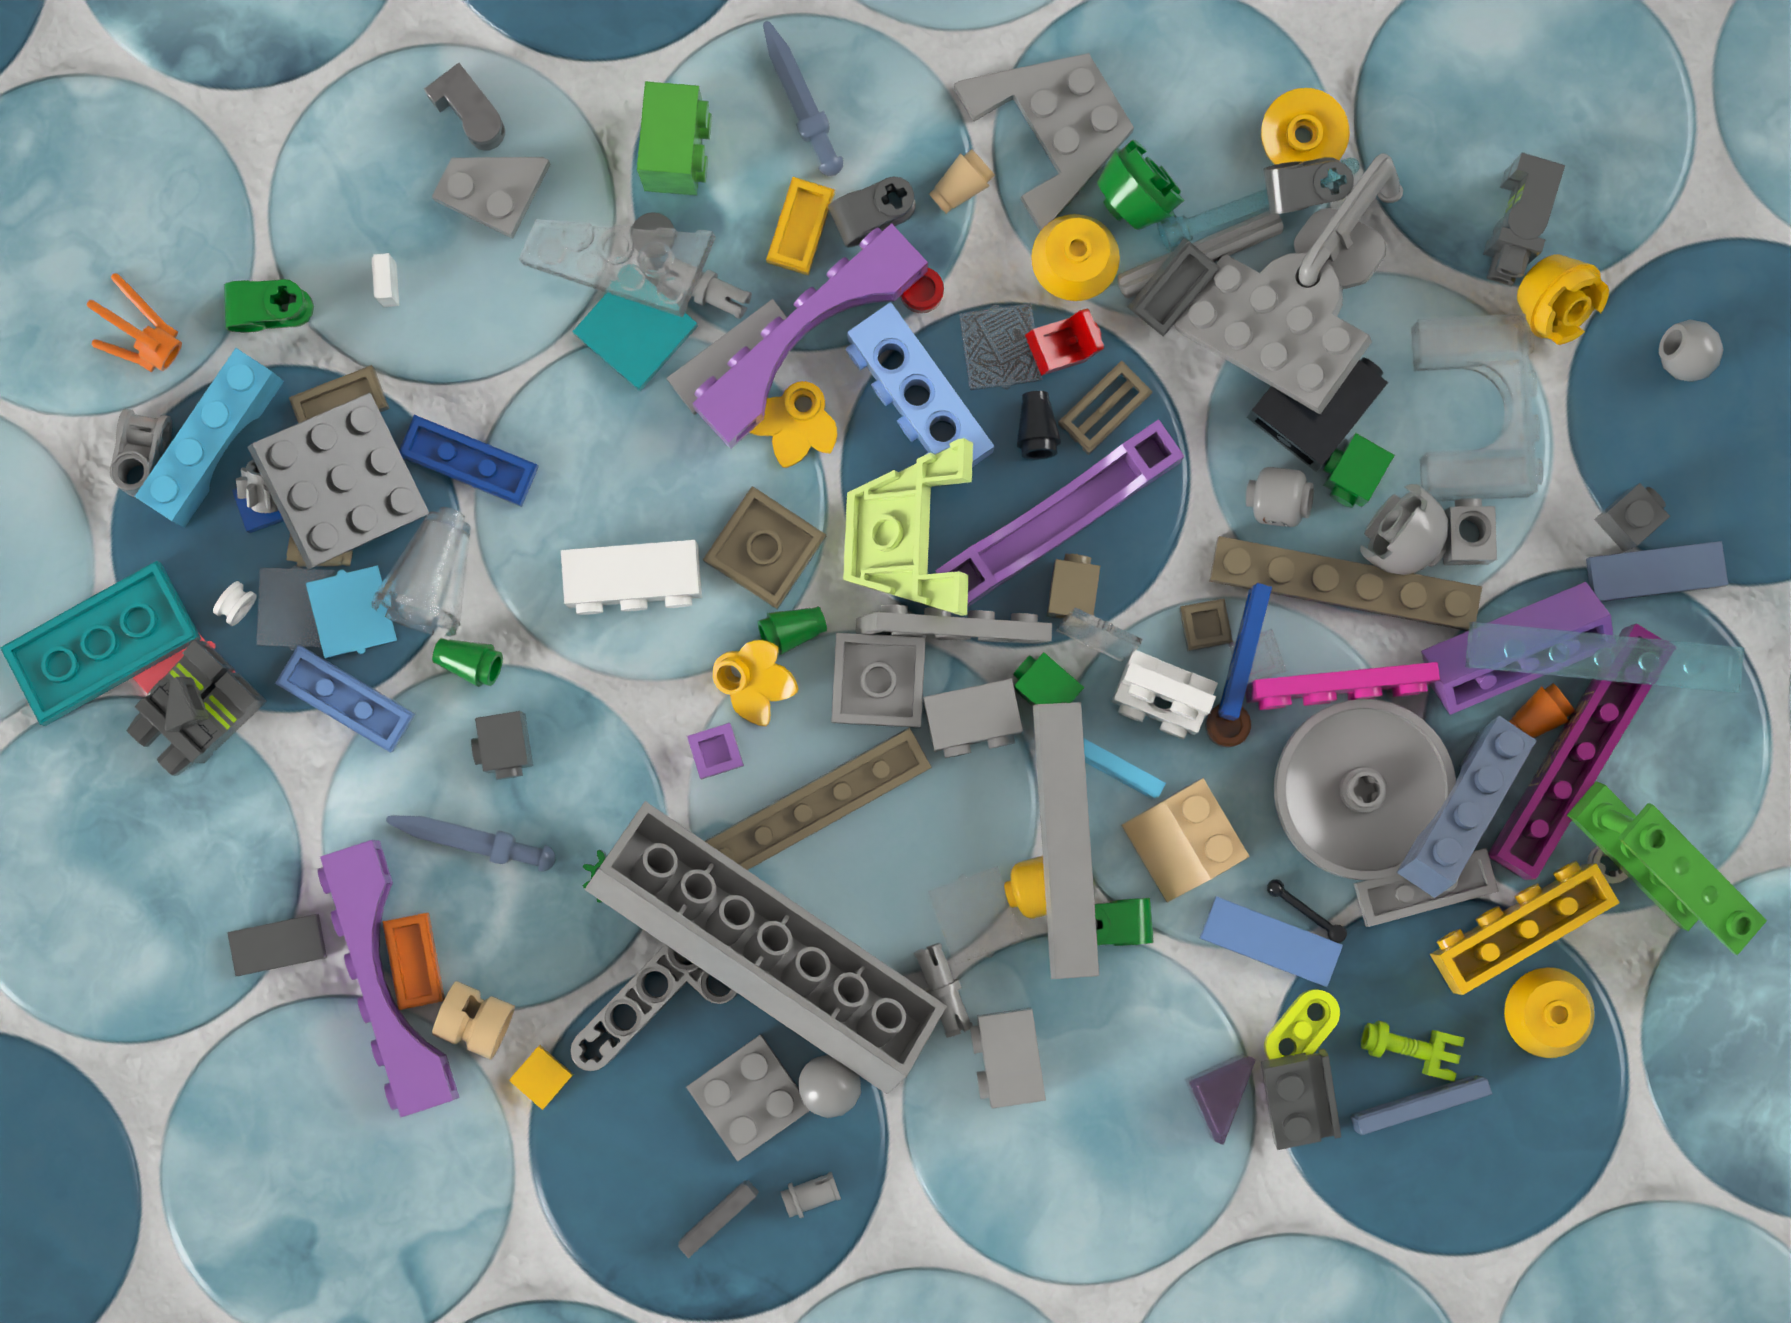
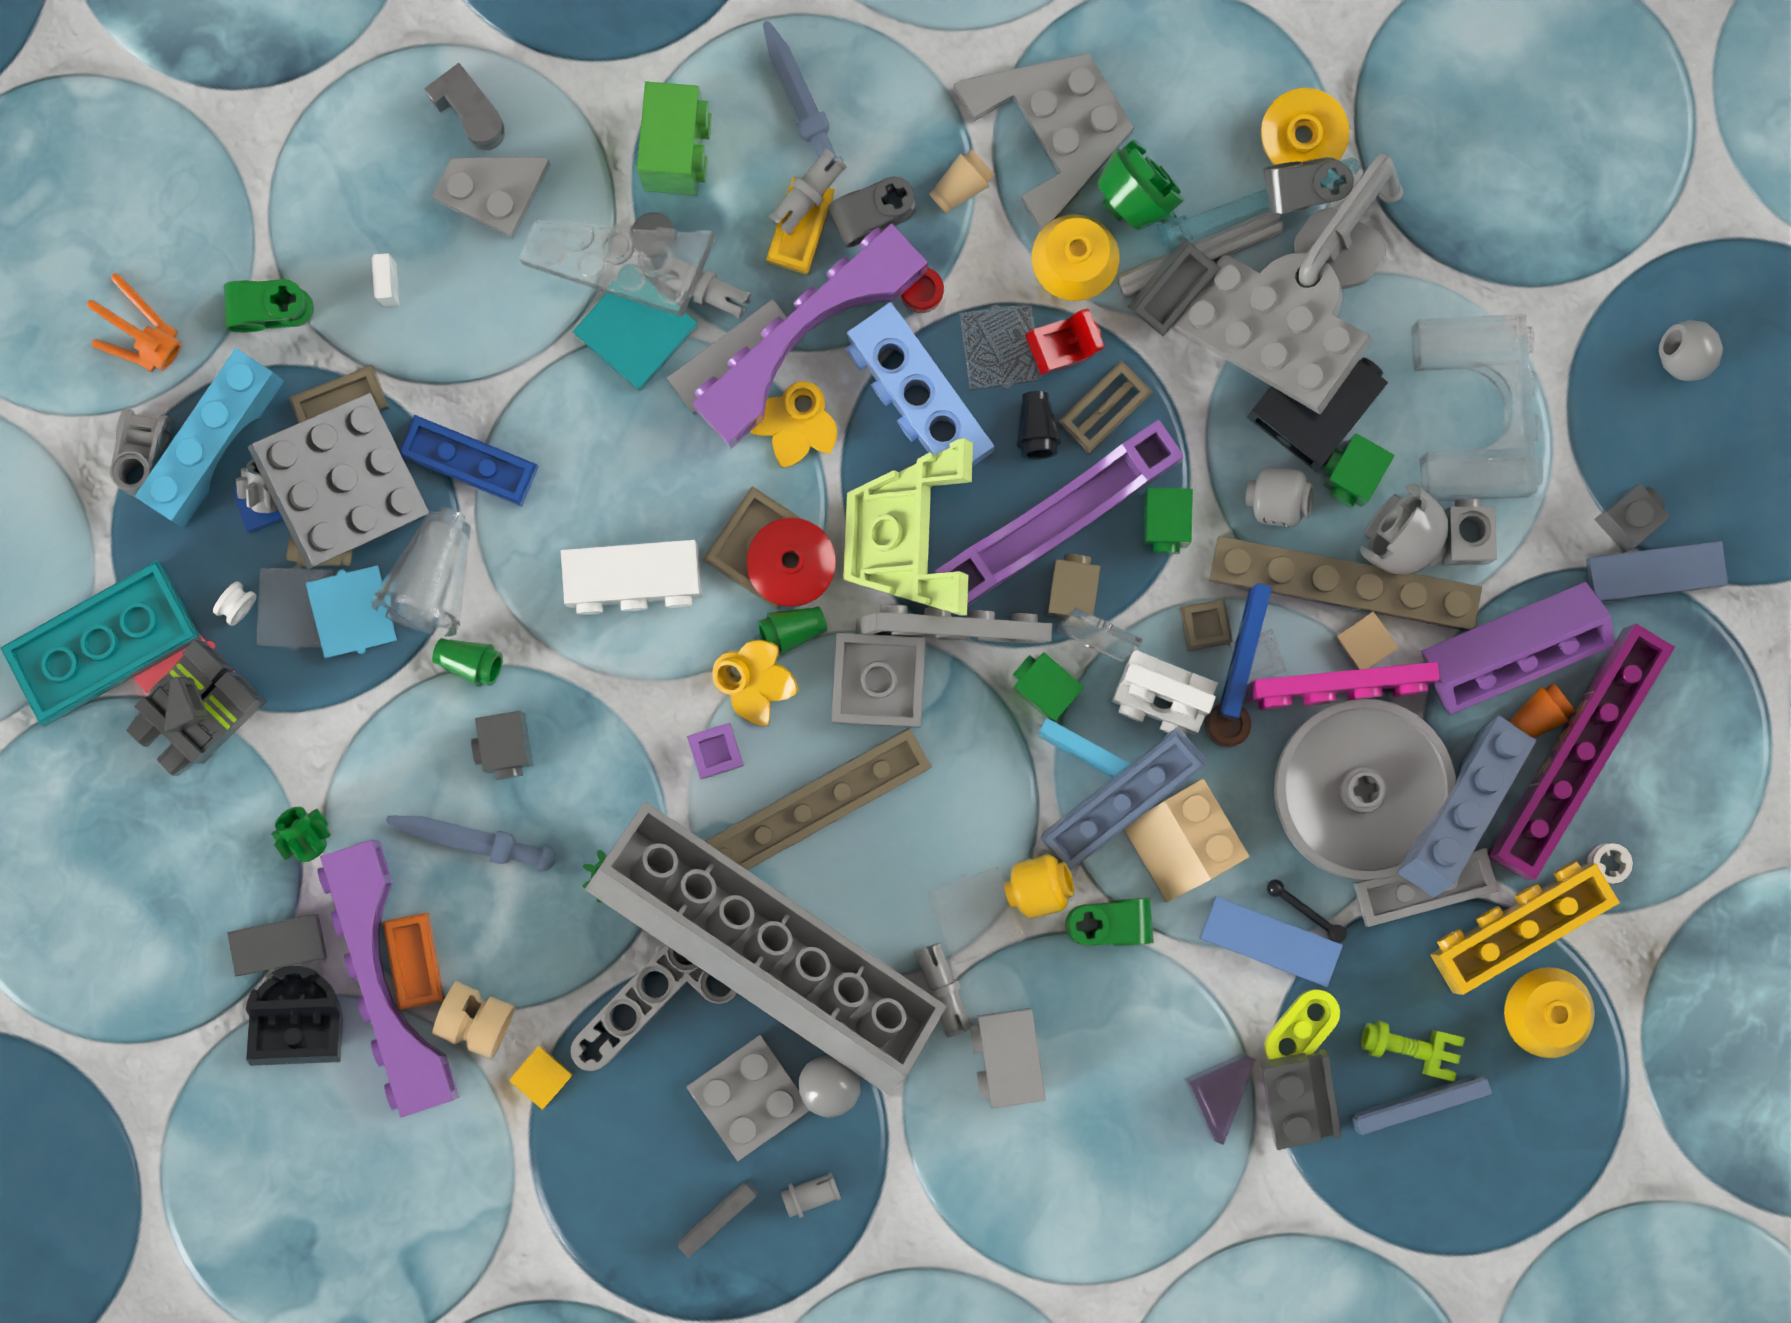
(294, 1019): none -> black slope
(301, 834): none -> green gear
(345, 698): medium blue tile -> none
(791, 585): none -> red dish
(807, 191): none -> light grey pin
(972, 717): light grey brick -> none
(1066, 840): light grey tile -> none
(1124, 798): none -> sand blue tile
(1167, 519): none -> green brick
(1366, 642): none -> tan tile
(1516, 236): dark grey hips -> none
(1560, 297): yellow cone -> none
(1604, 657): clear light blue tile -> none
(1667, 867): bright green fence -> none

